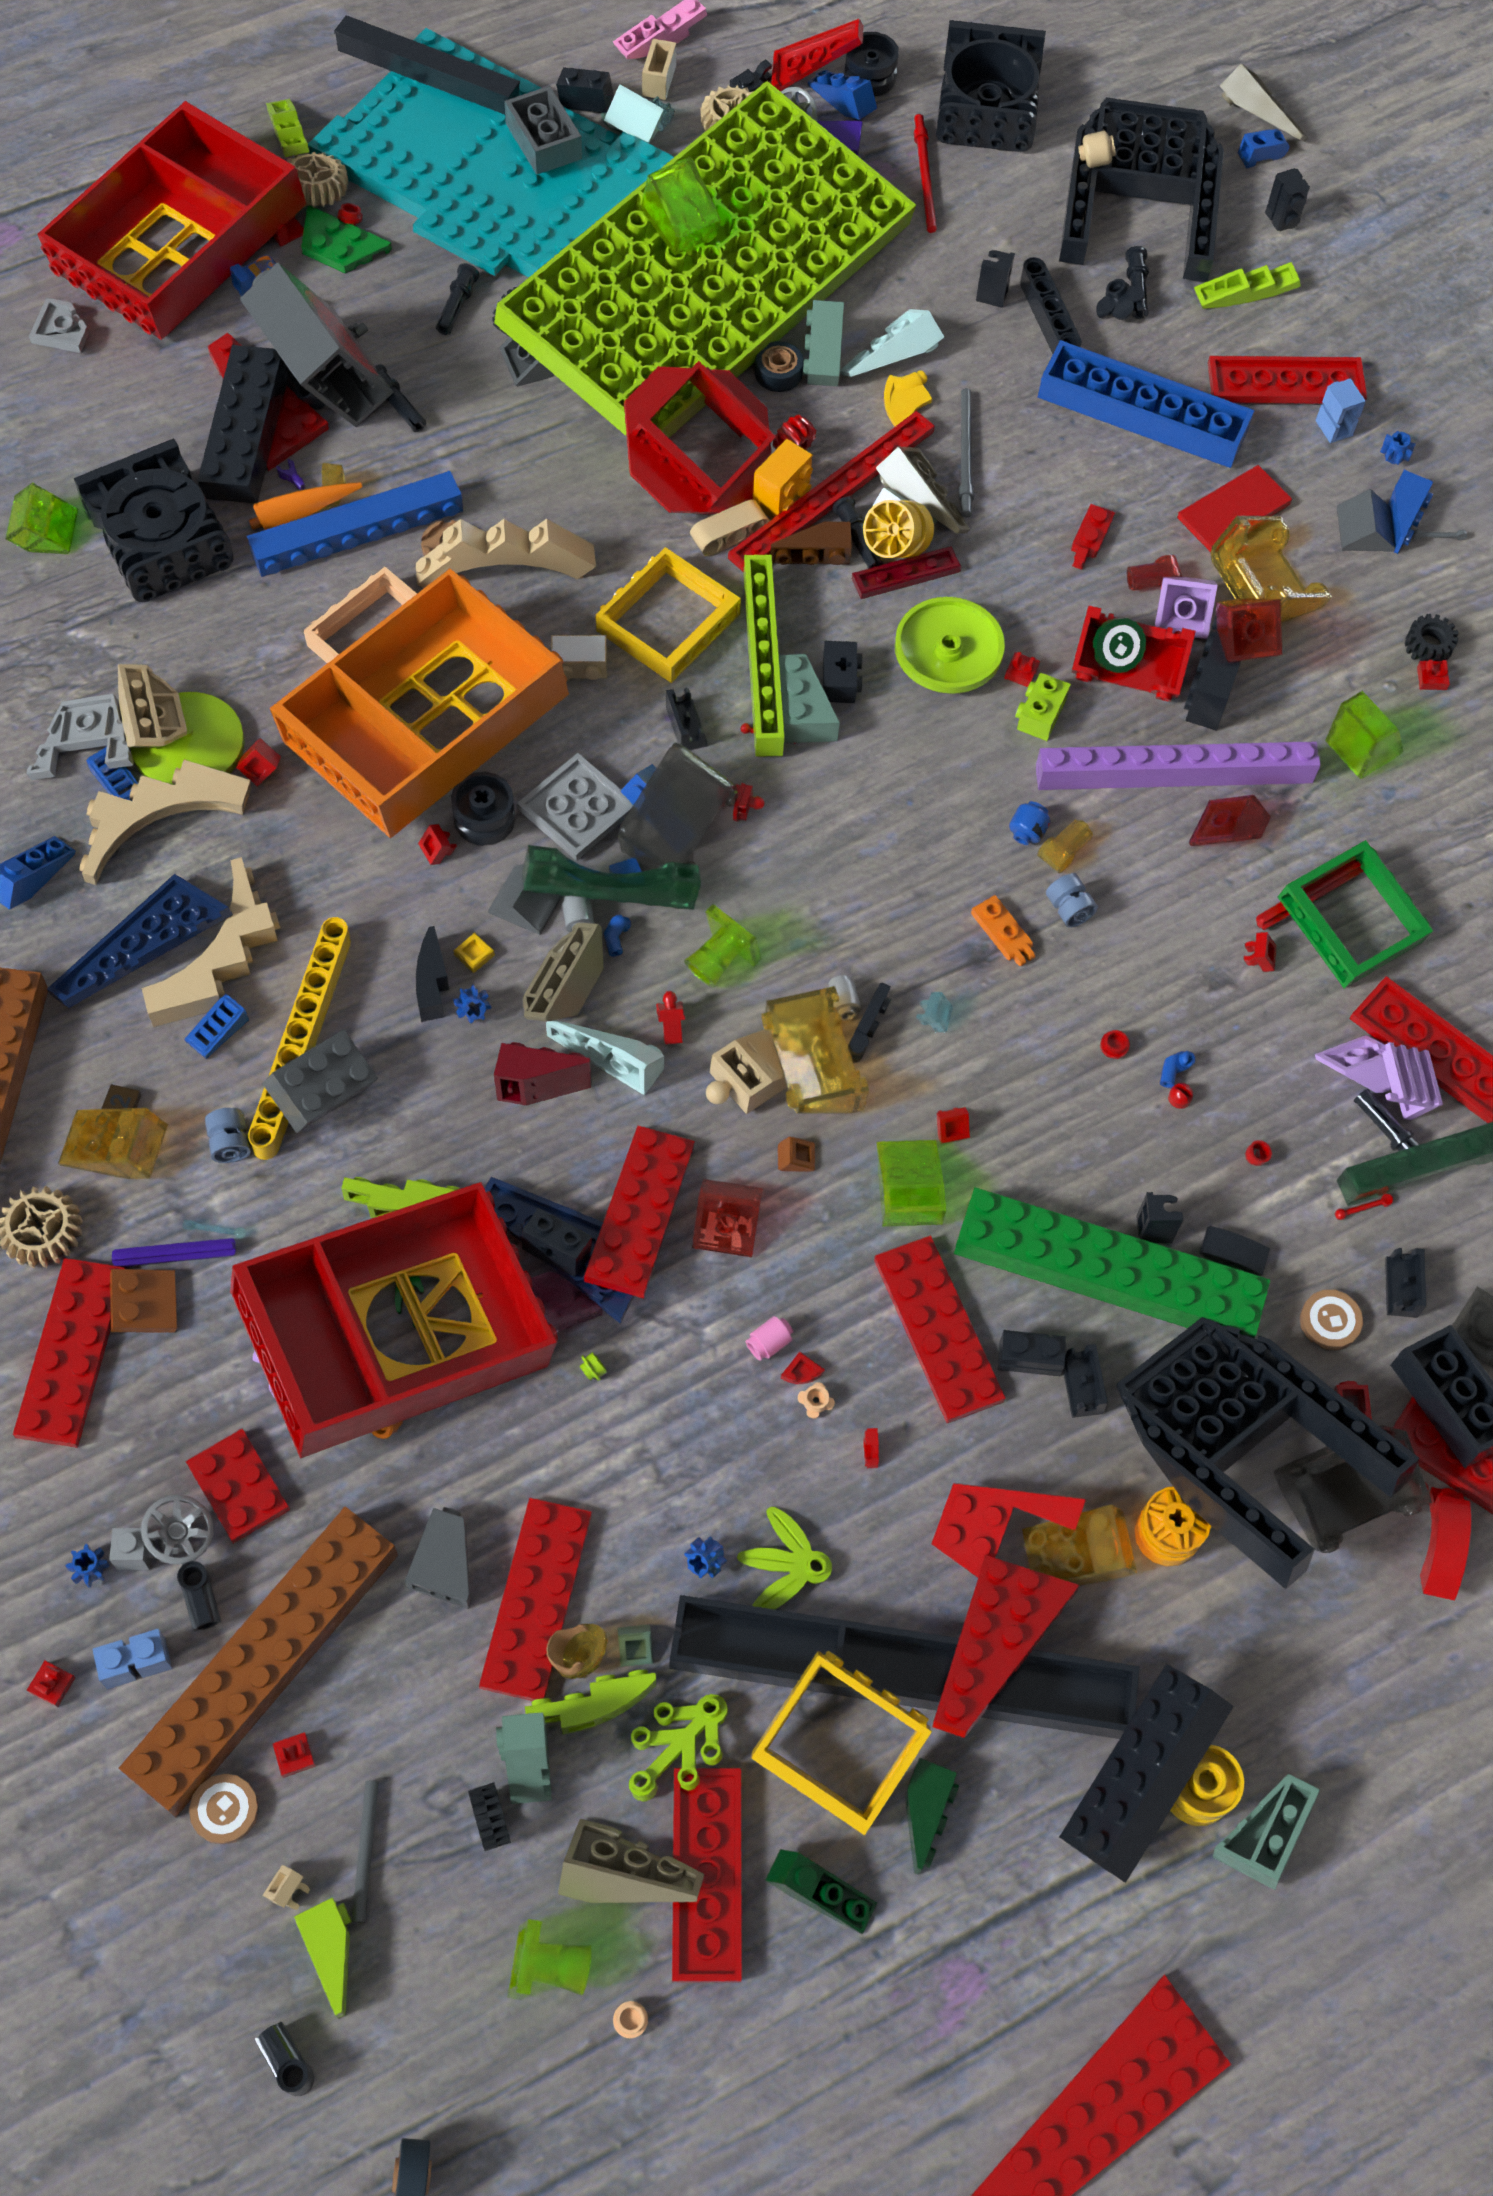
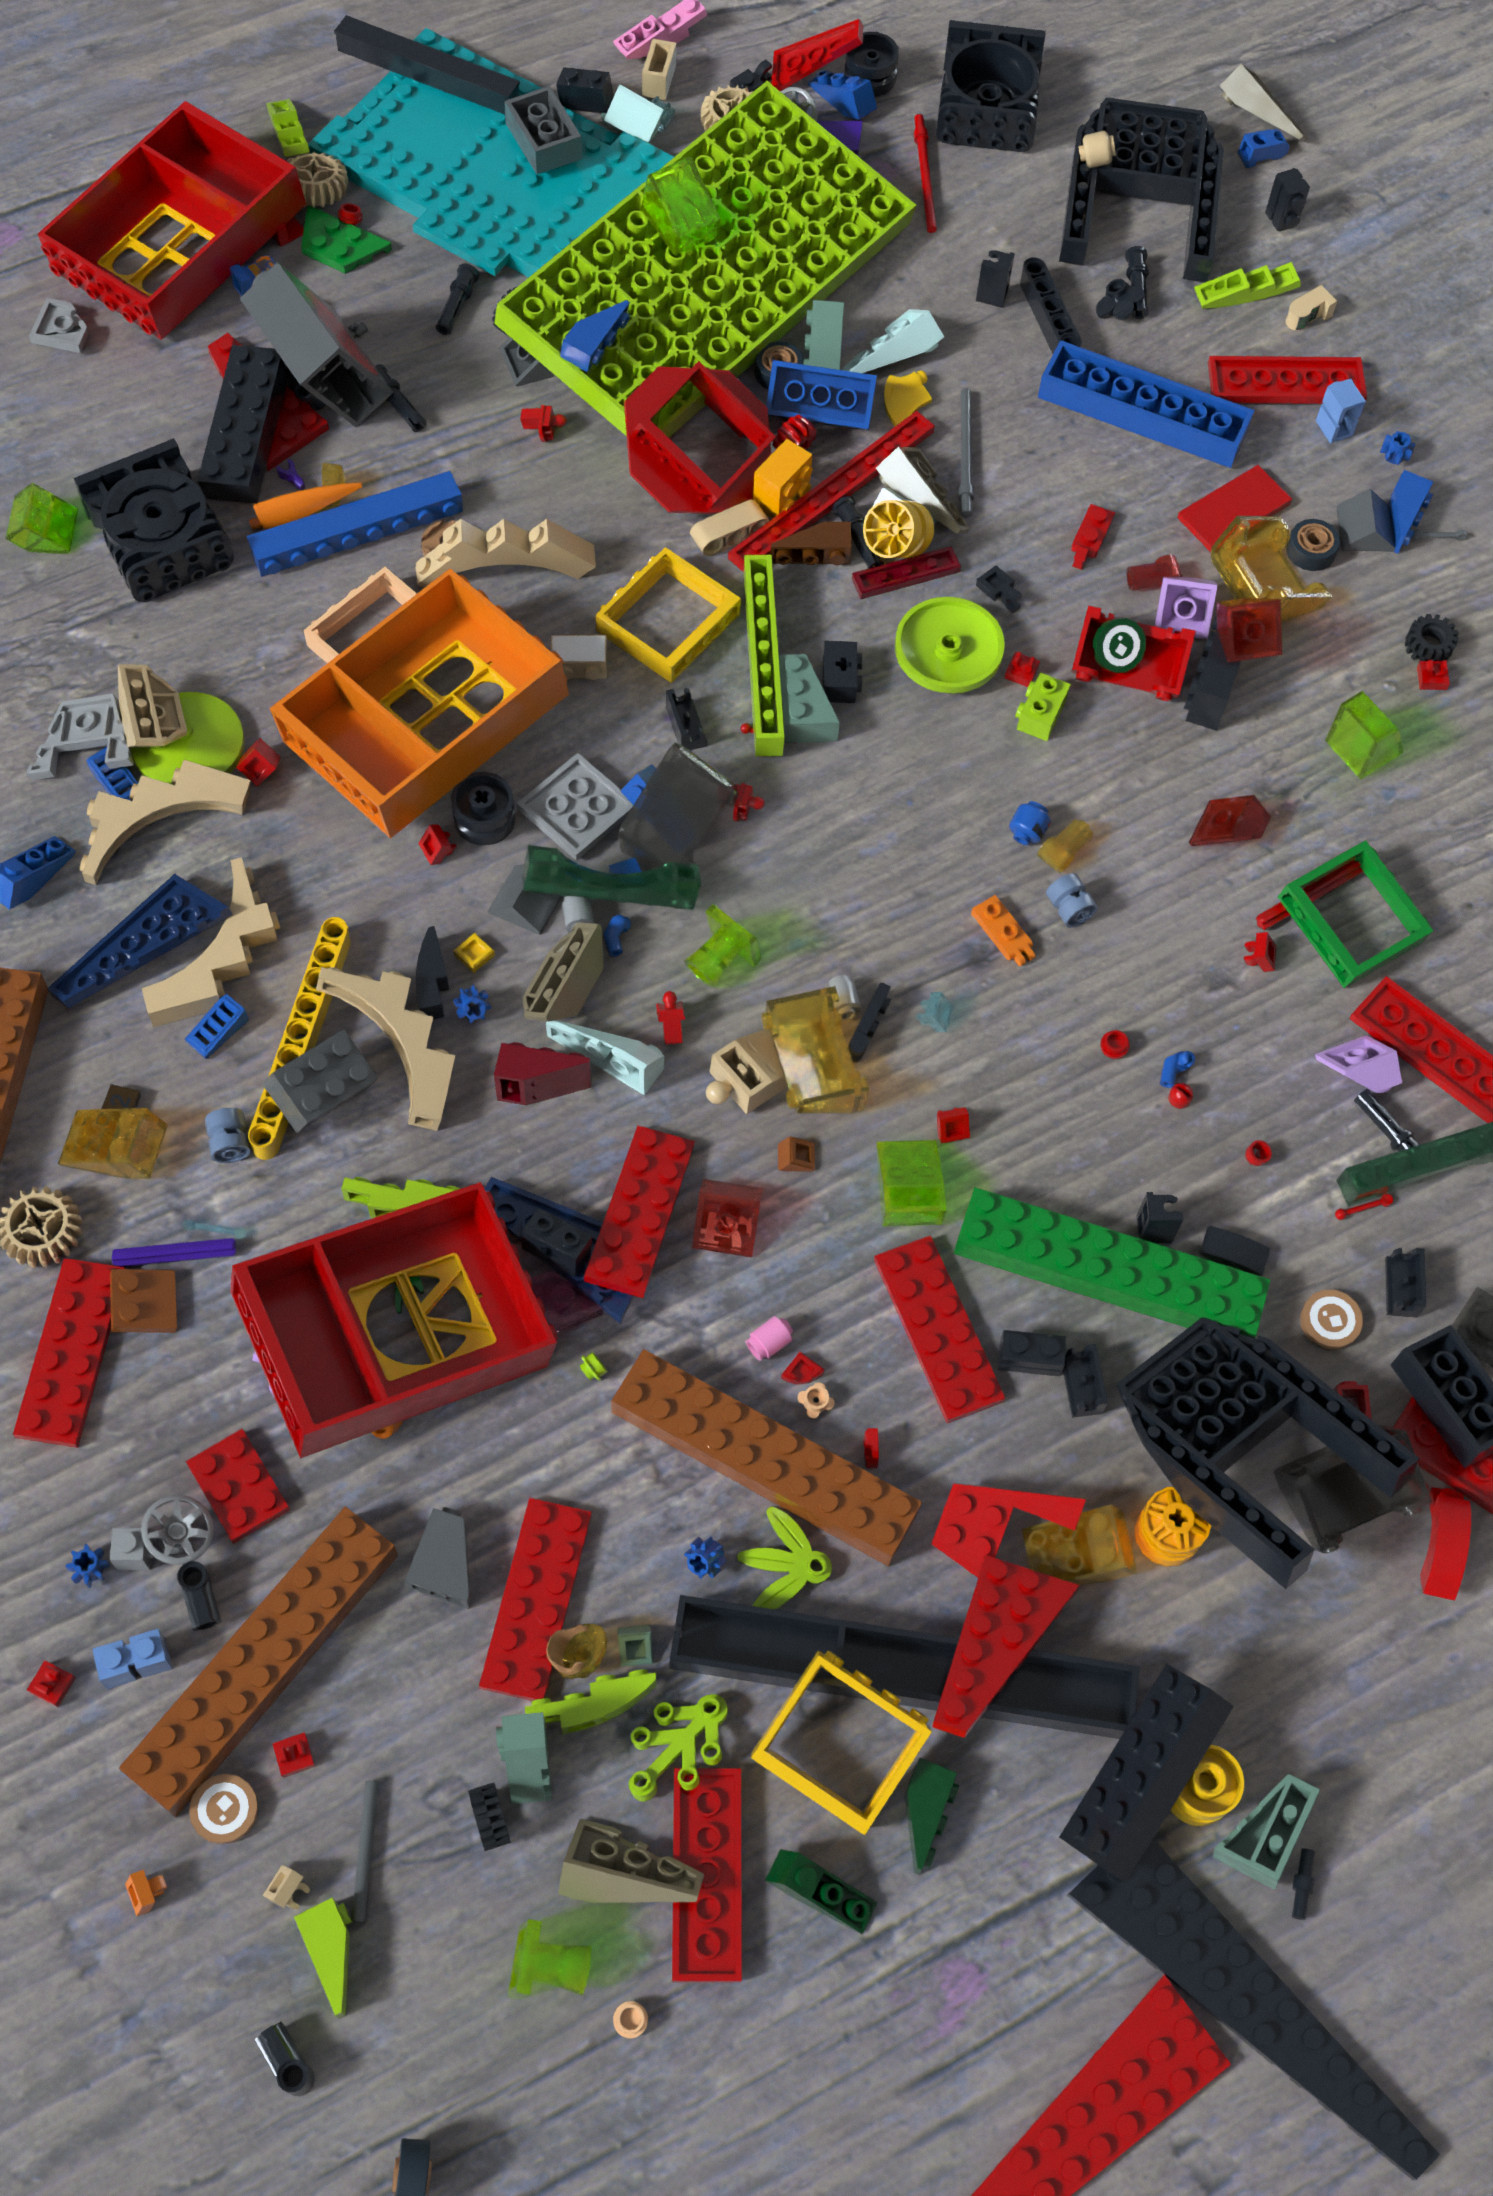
(144, 1891): none -> orange tile
(409, 1031): none -> tan arch
(543, 420): none -> red piece
(591, 335): none -> blue slope
(766, 1457): none -> dark orange brick
(821, 394): none -> blue brick
(998, 585): none -> black plate
(1177, 765): medium lavender brick -> none
(1208, 1959): none -> black wing
(1303, 1884): none -> black bar
(1310, 307): none -> tan leg
(1313, 544): none -> black wheel
(1410, 1079): lavender plate -> none

